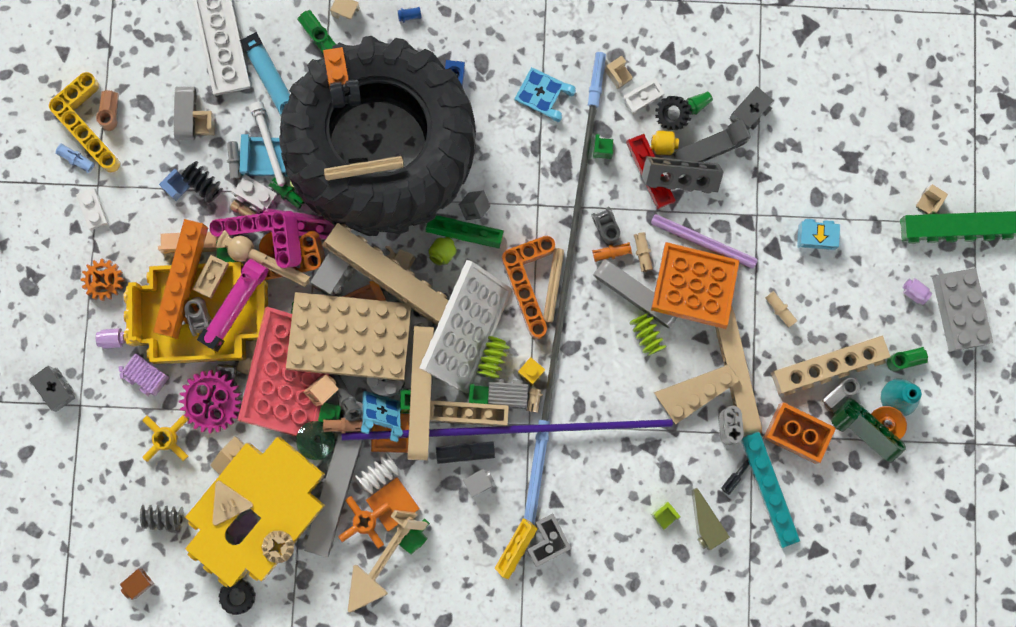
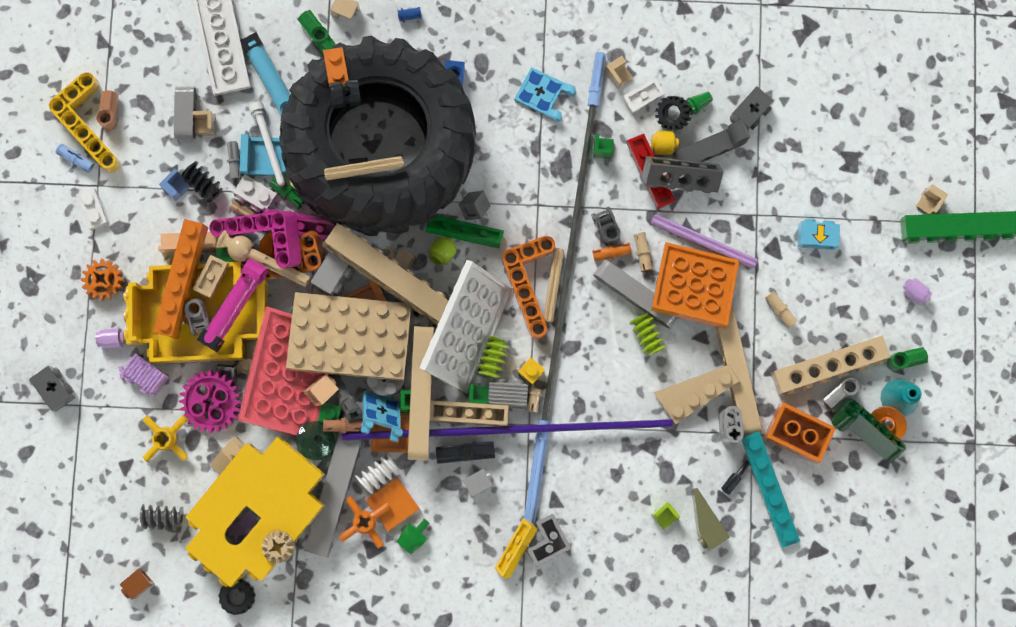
(228, 503): tan piece -> none
(363, 586): tan piece -> none
(962, 310): light grey brick -> none

